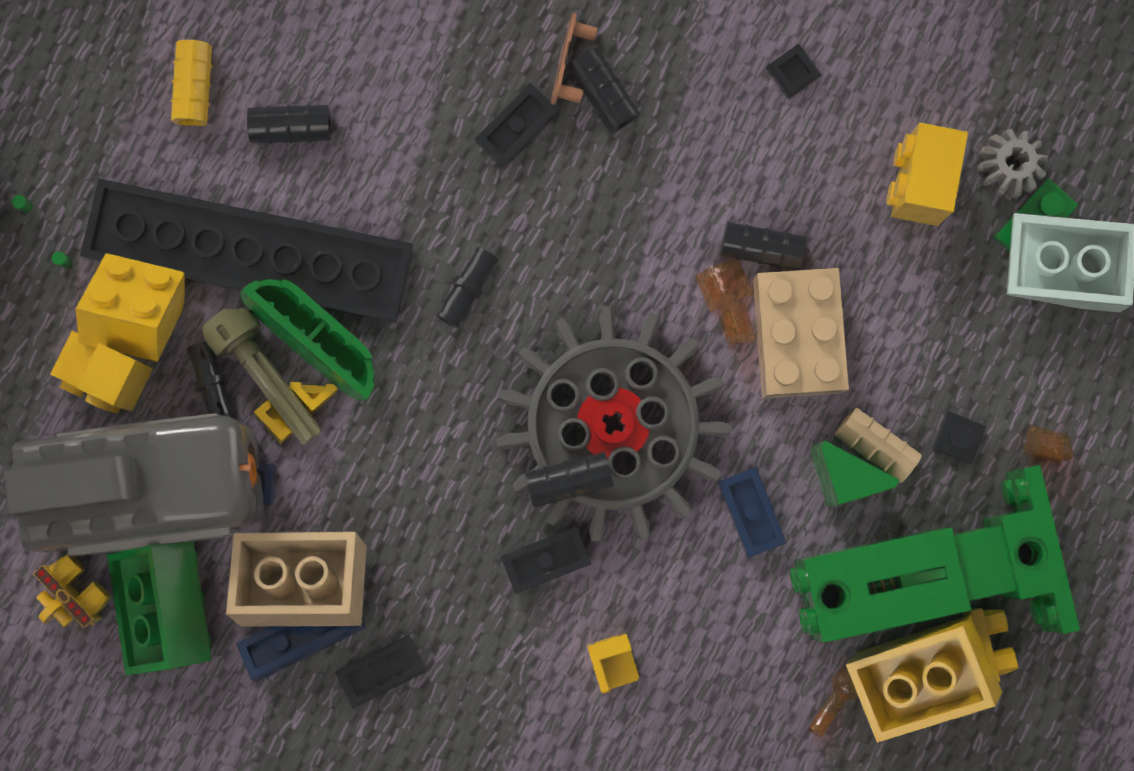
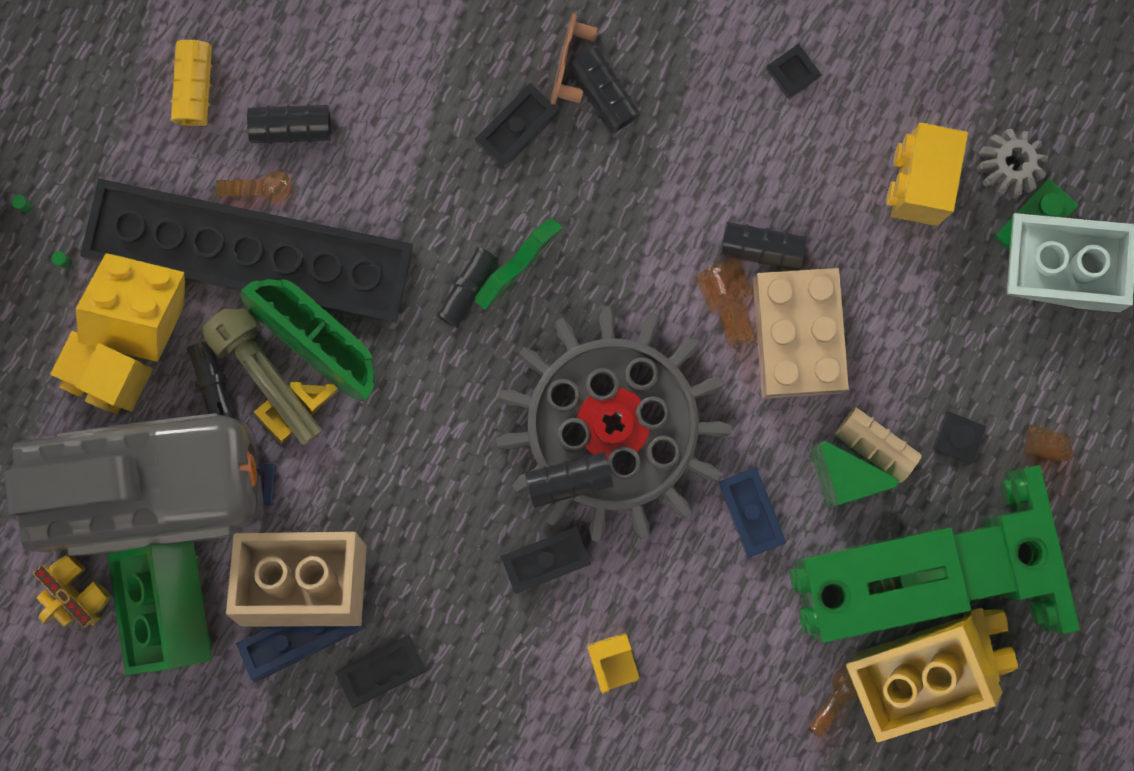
(274, 187): none -> clear orange bar
(509, 273): none -> green tile

